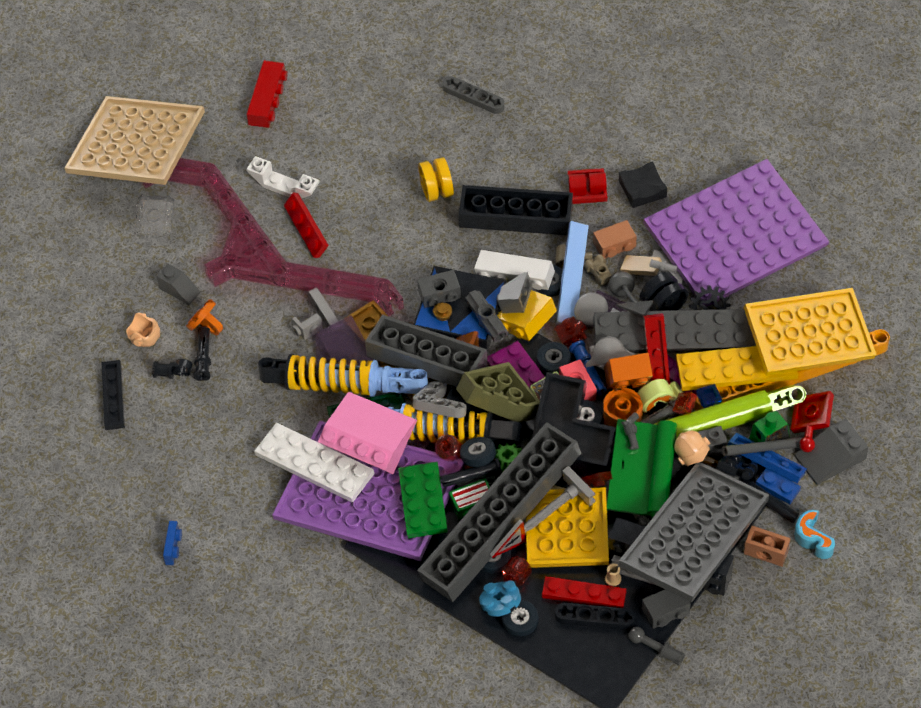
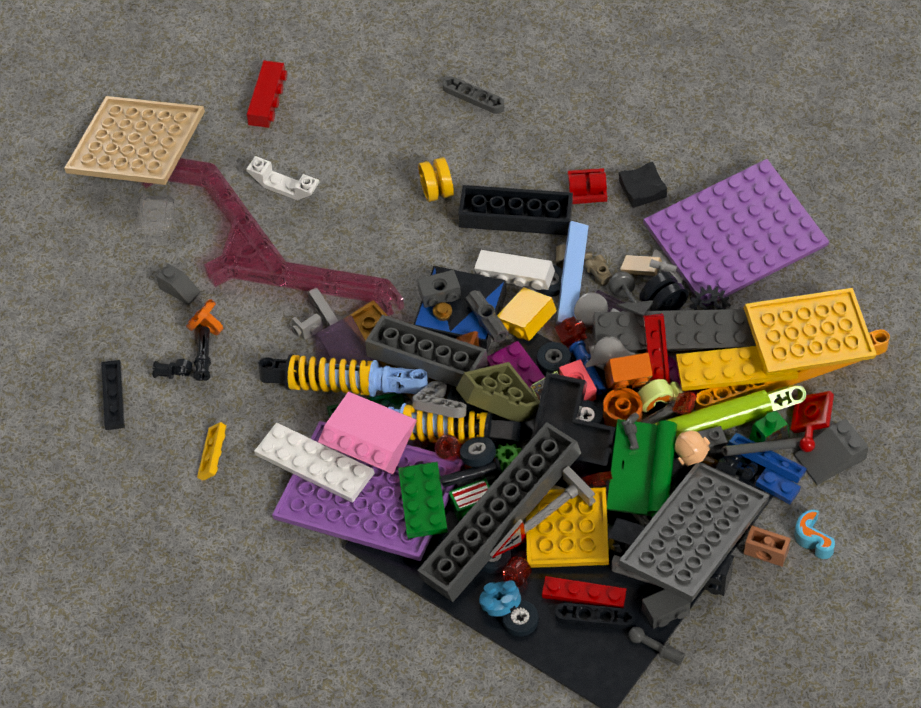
(143, 331): light nougat cap -> none
(171, 549): blue plate -> none
(211, 451): none -> yellow plate
(306, 225): red plate -> none
(515, 294): dark grey slope -> none
(613, 575): tan pin -> none
(614, 239): nougat brick -> none
(709, 396): clear blue plate -> none
(777, 505): black axle -> none

